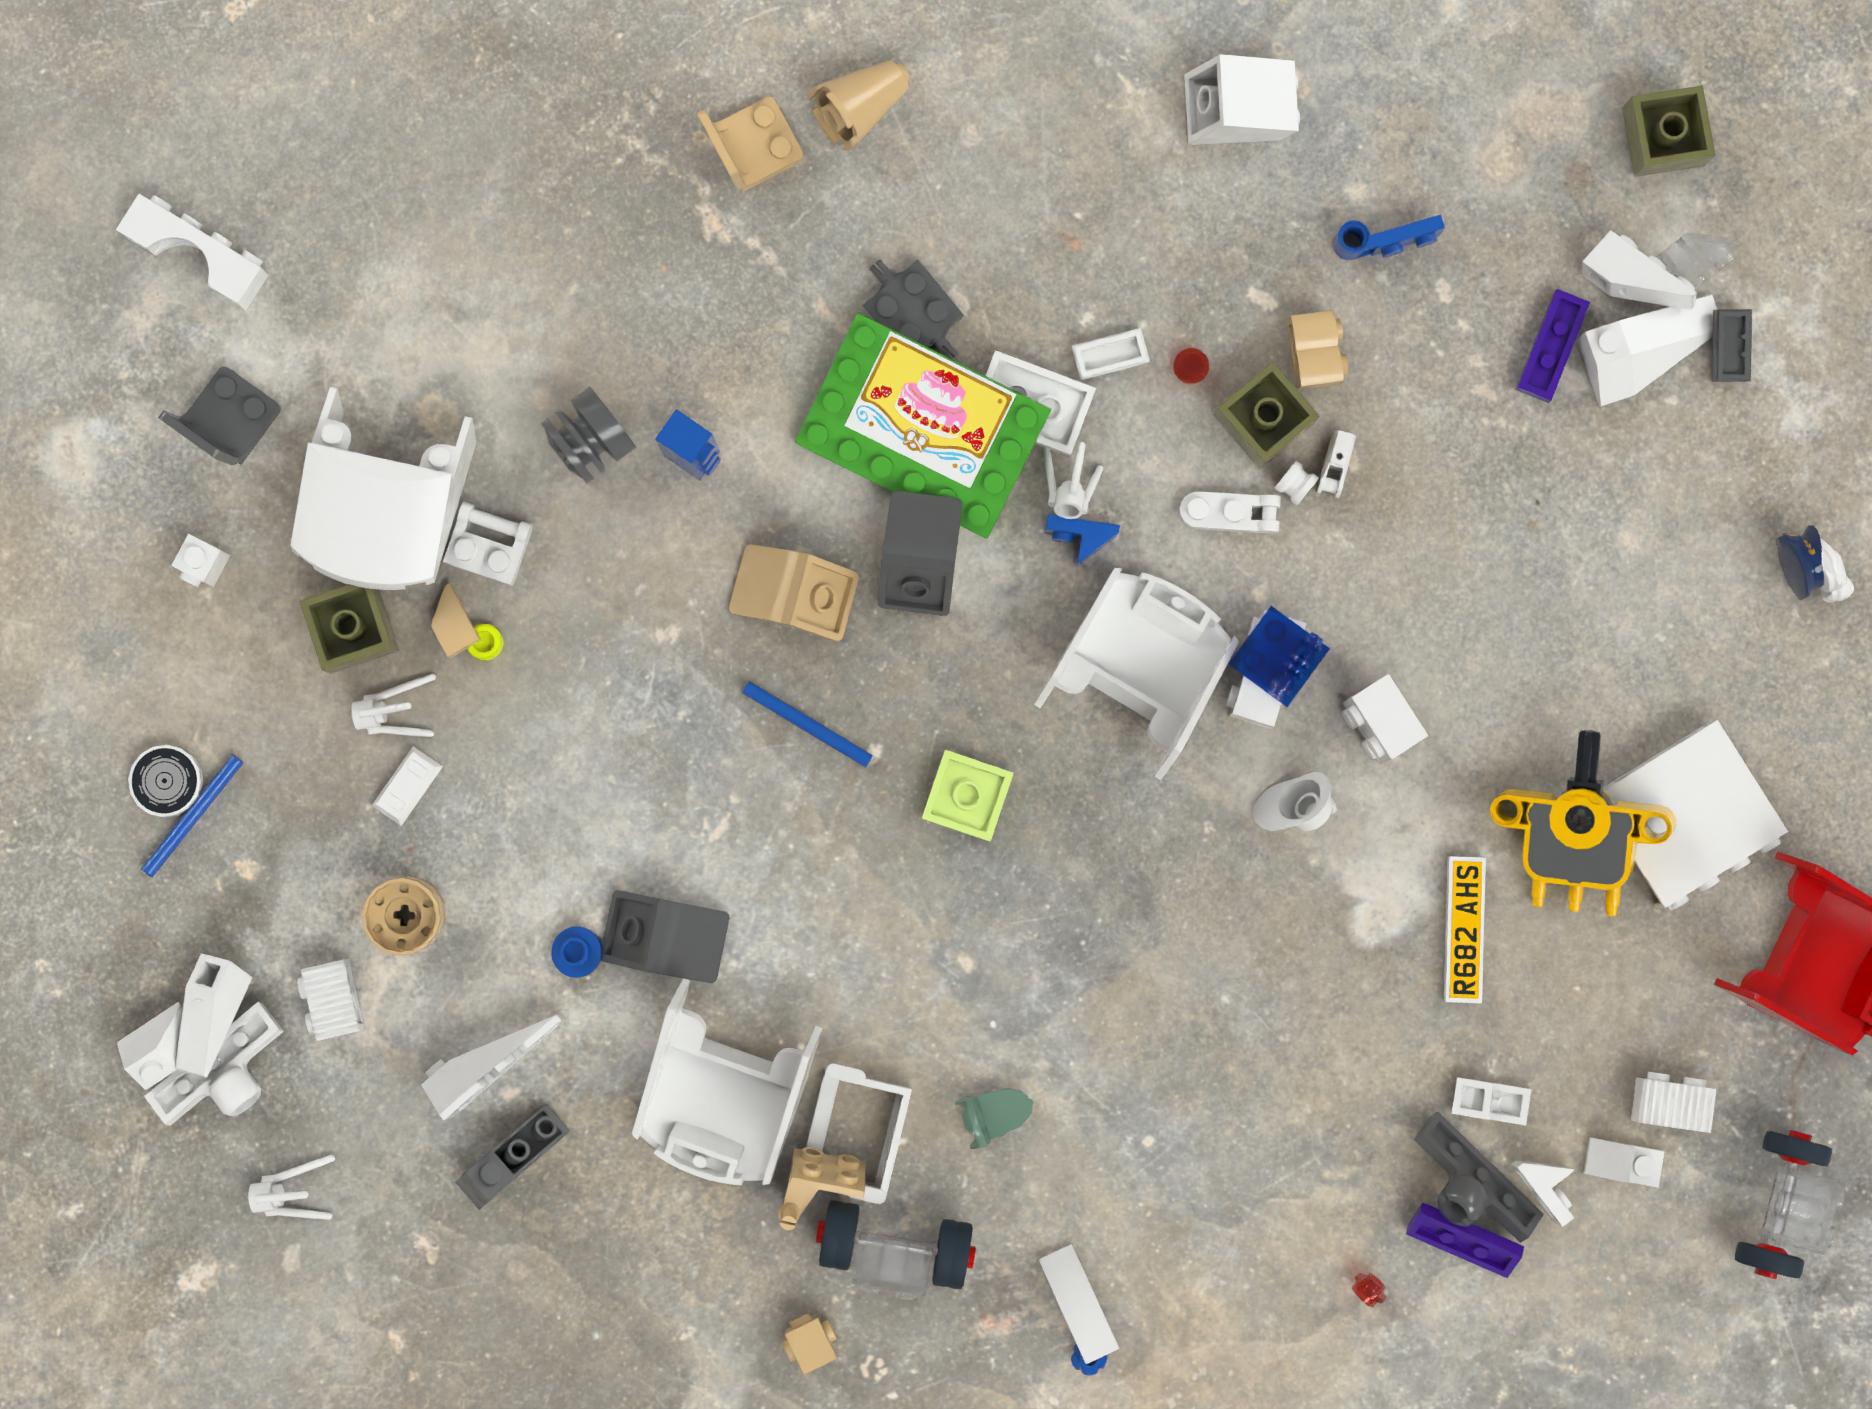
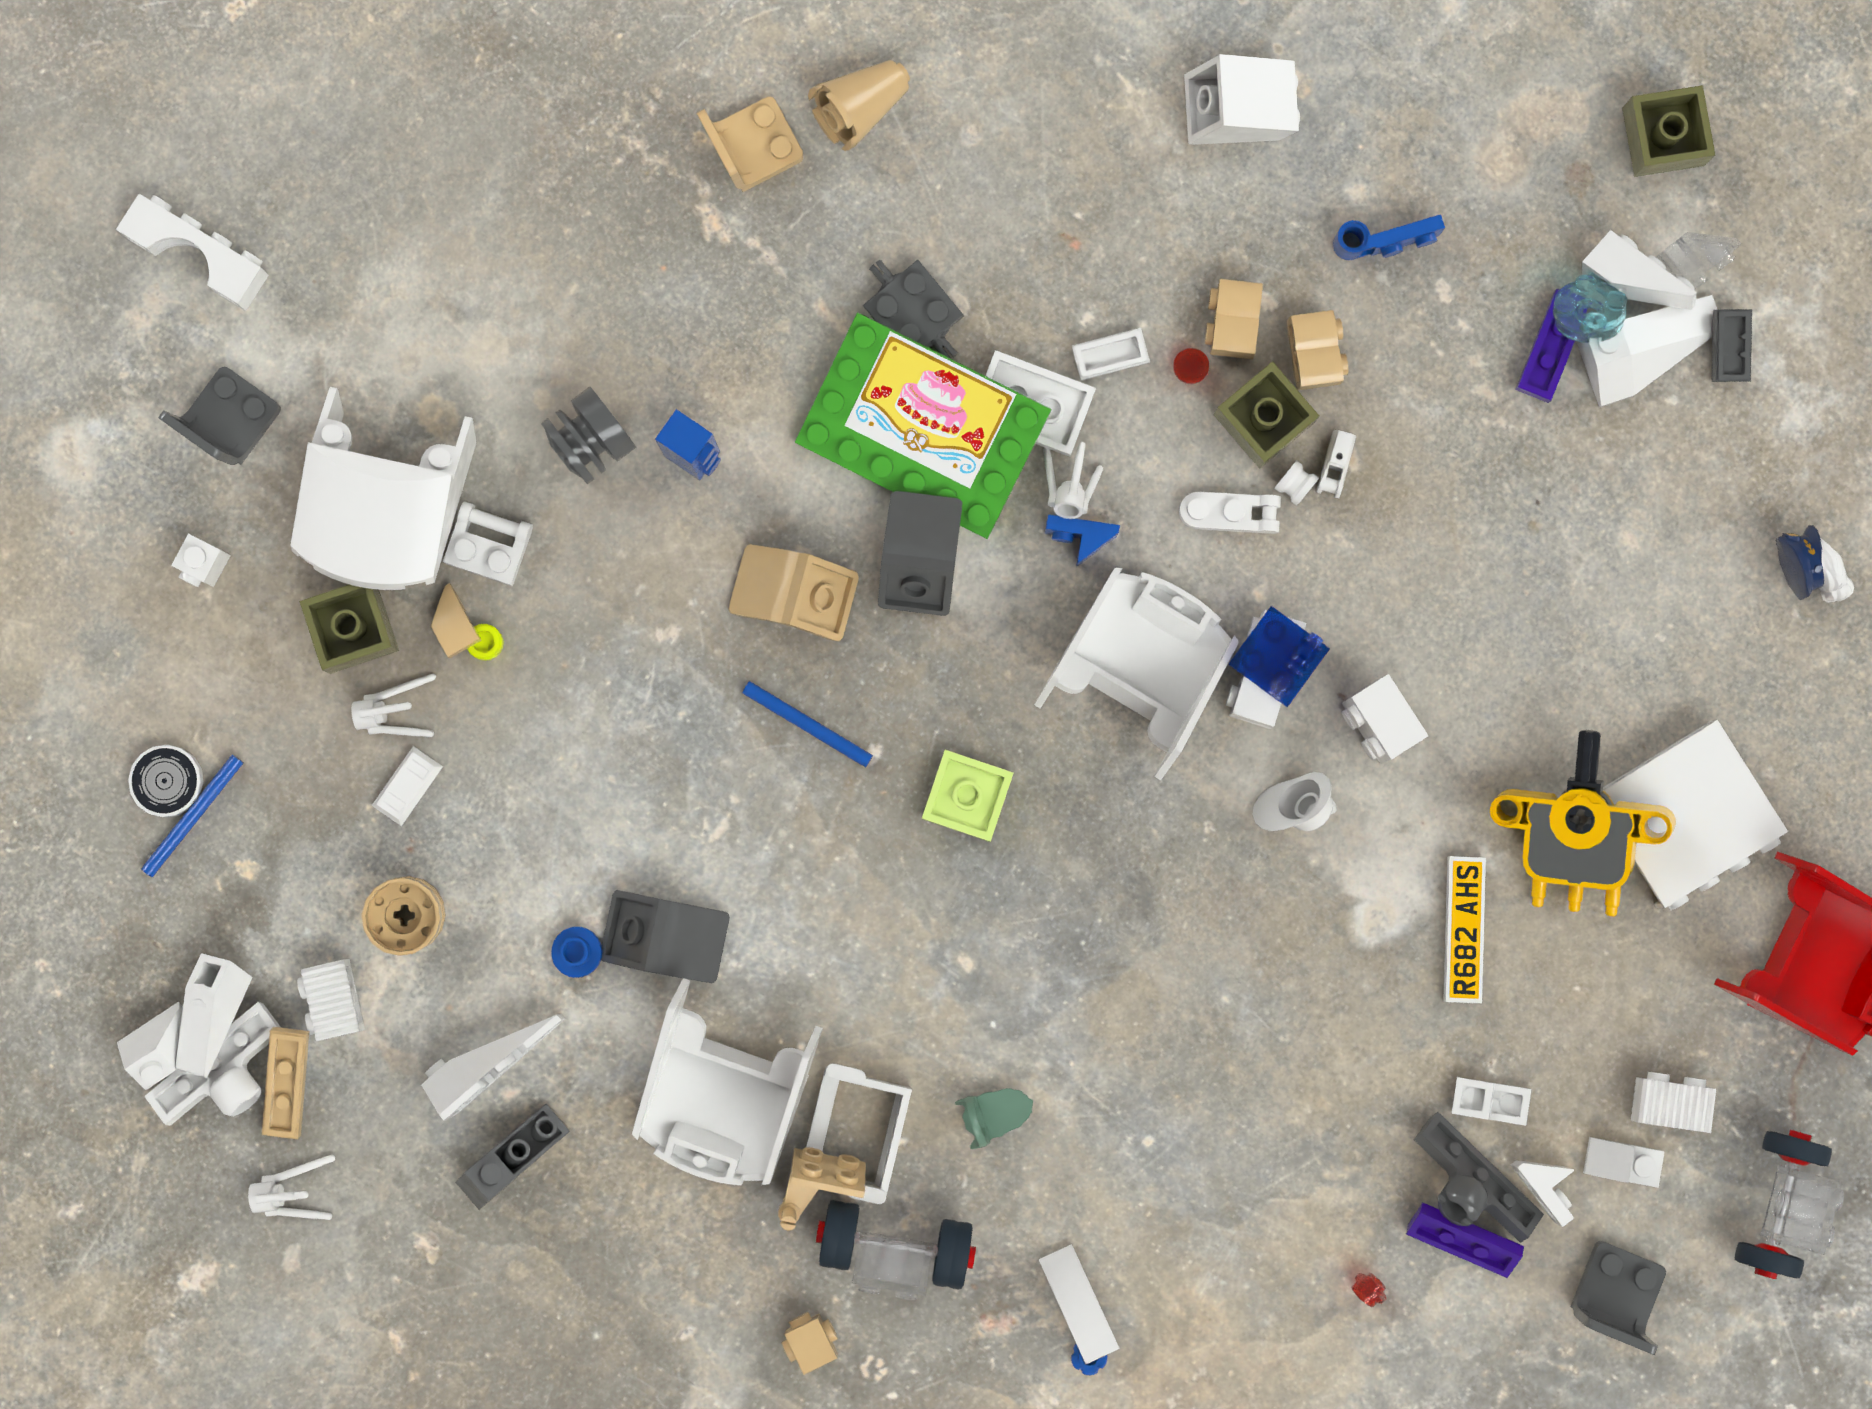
(285, 1082): none -> tan tile
(1235, 318): none -> tan brick
(1594, 294): none -> clear light blue plate
(1618, 1295): none -> dark grey piece

